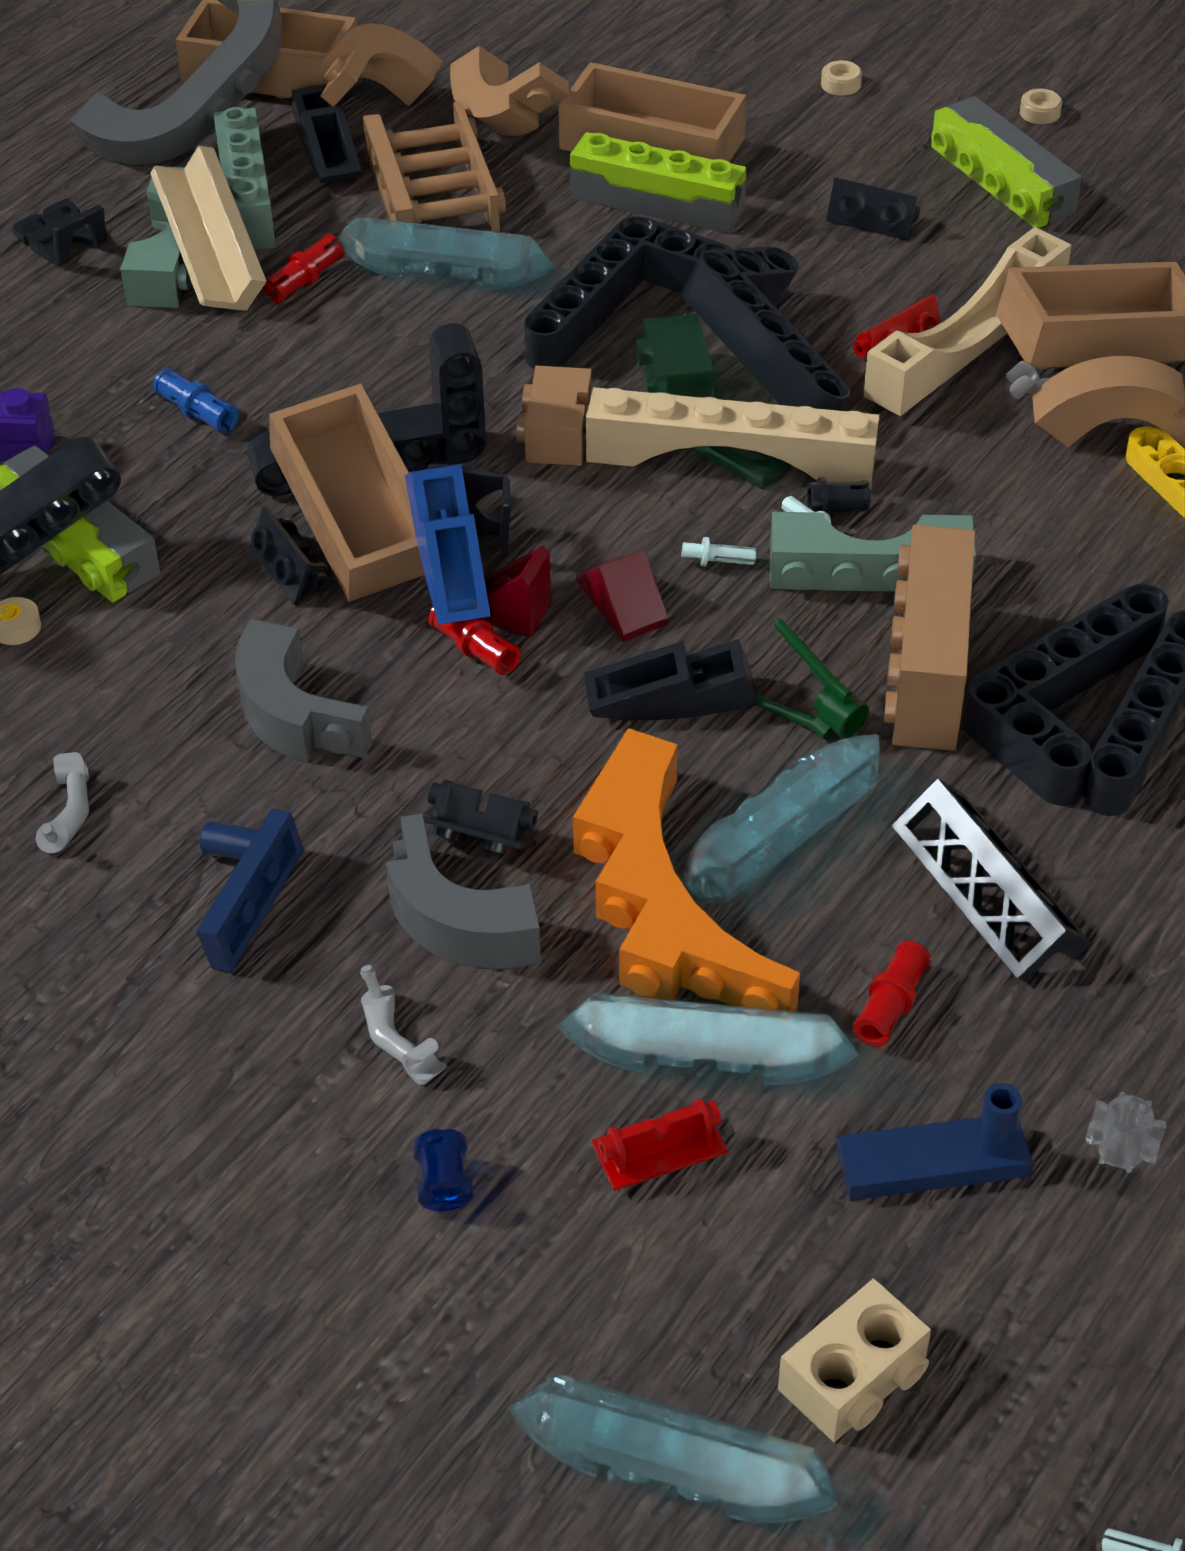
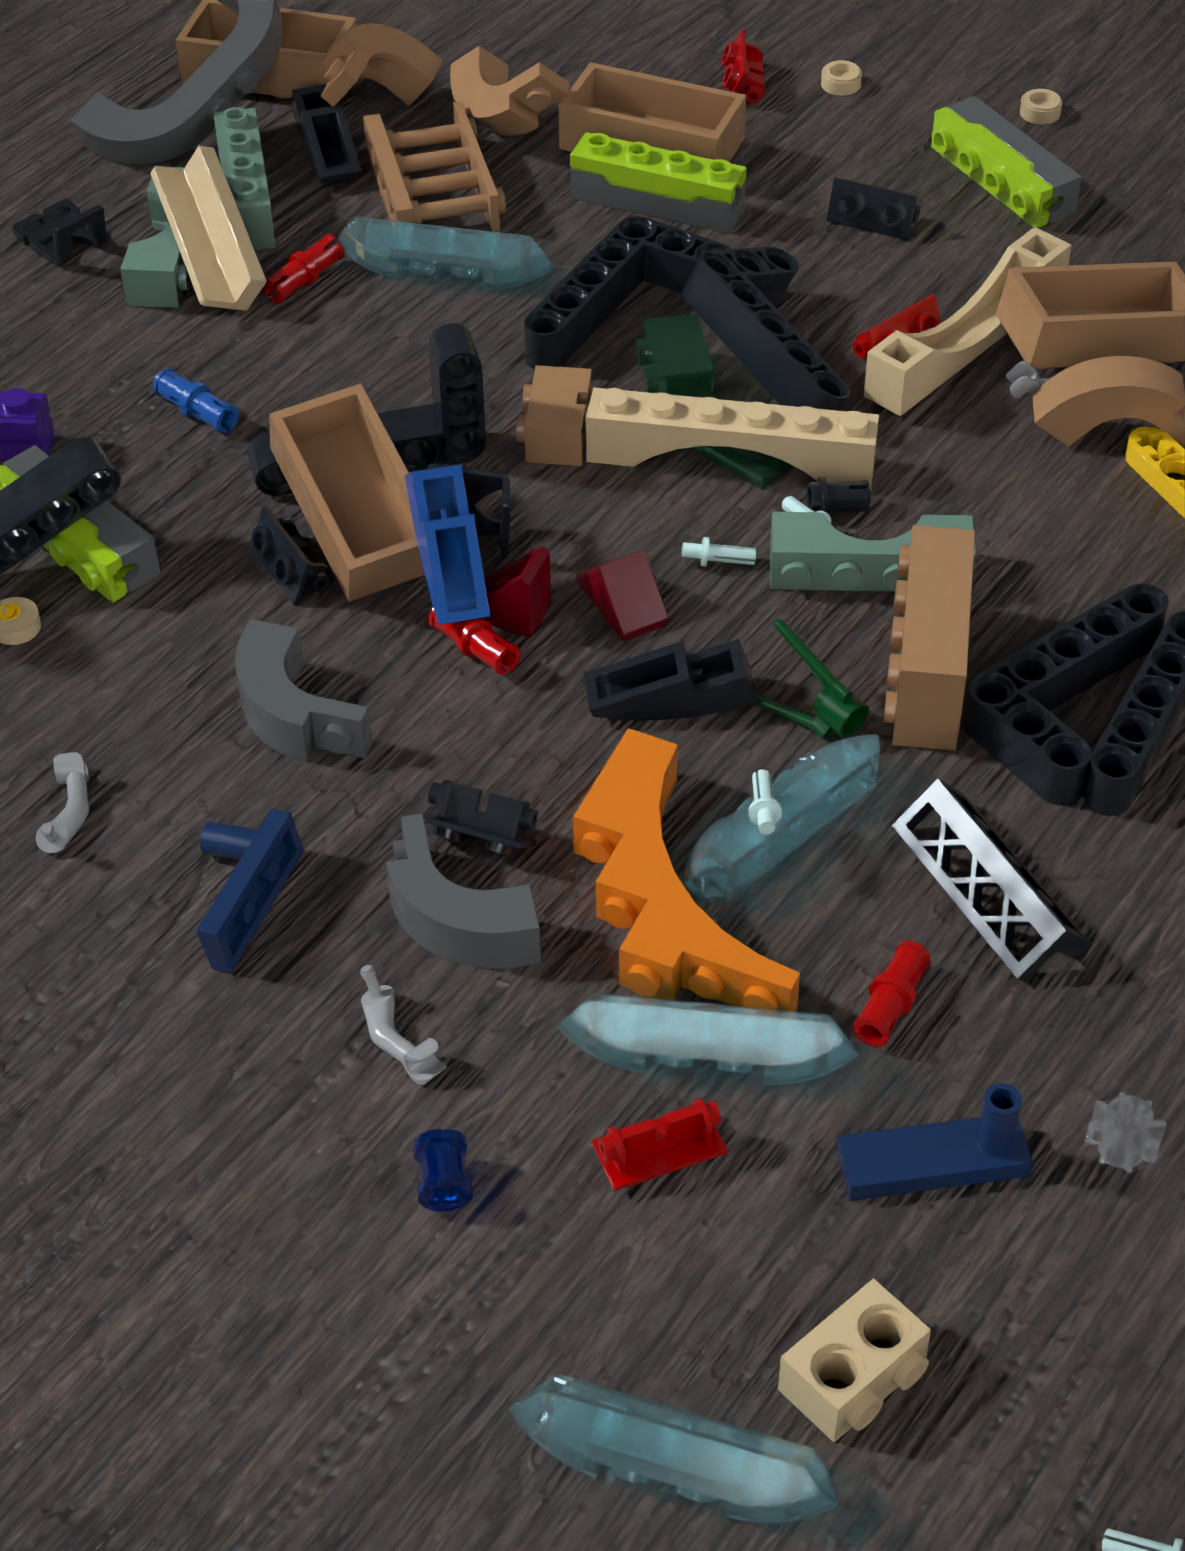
(743, 69): none -> red hinge
(764, 809): none -> light aqua piece

